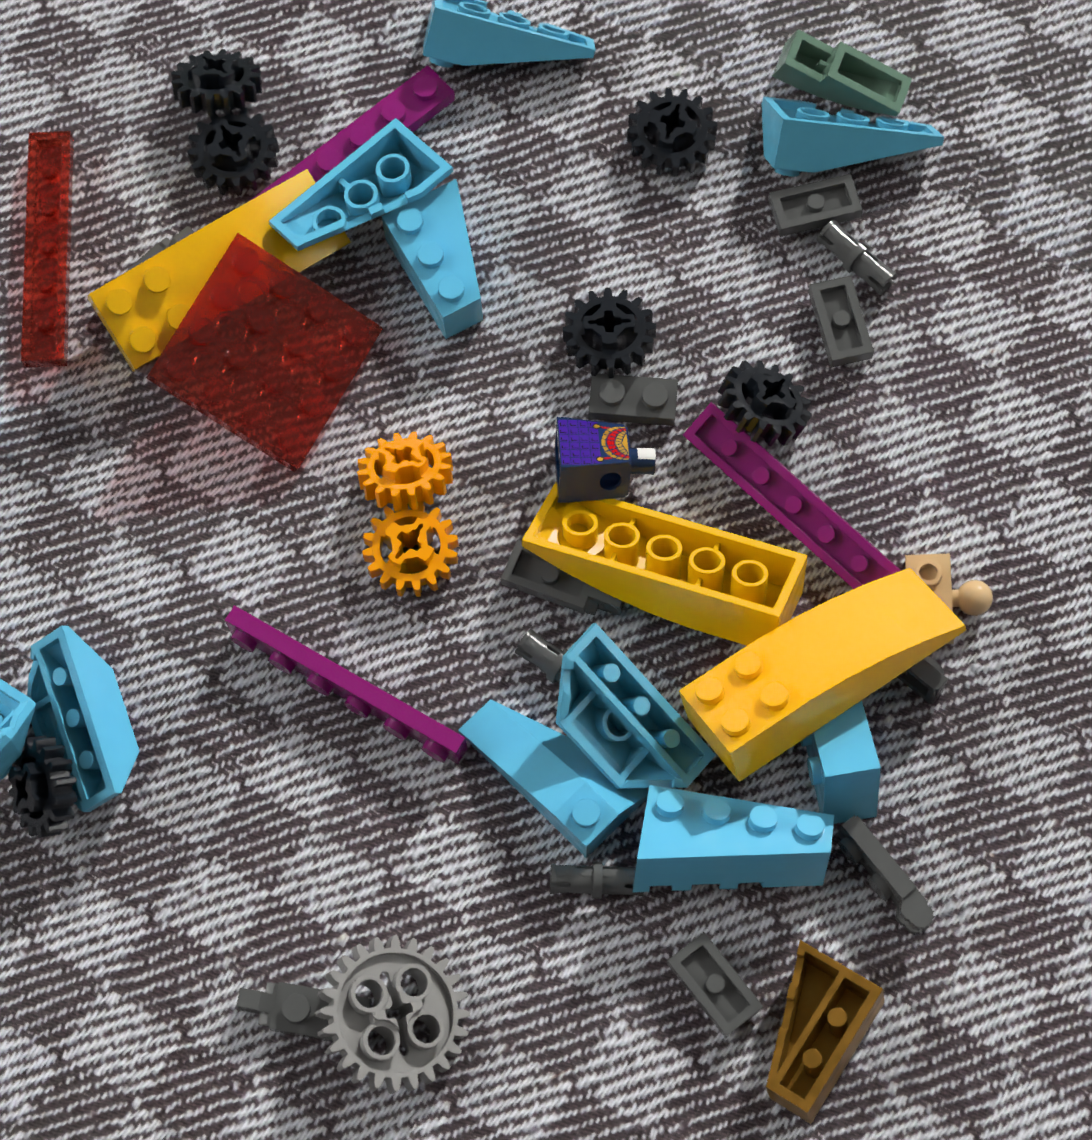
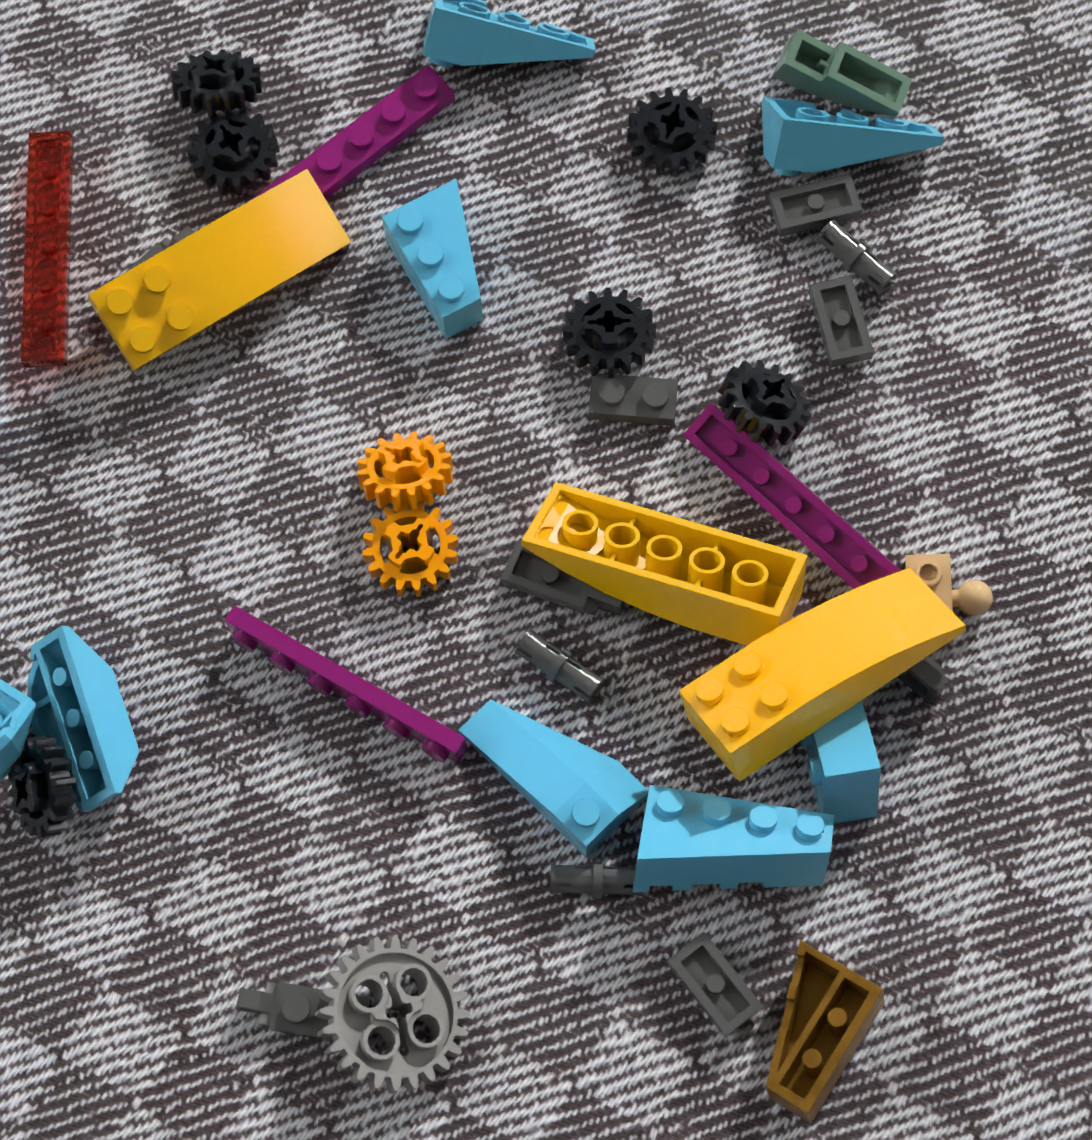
(265, 352): clear red plate -> none
(370, 182): medium azure wedge -> none
(596, 460): torso -> none
(624, 719): medium azure wedge -> none
(887, 876): dark grey hinge -> none

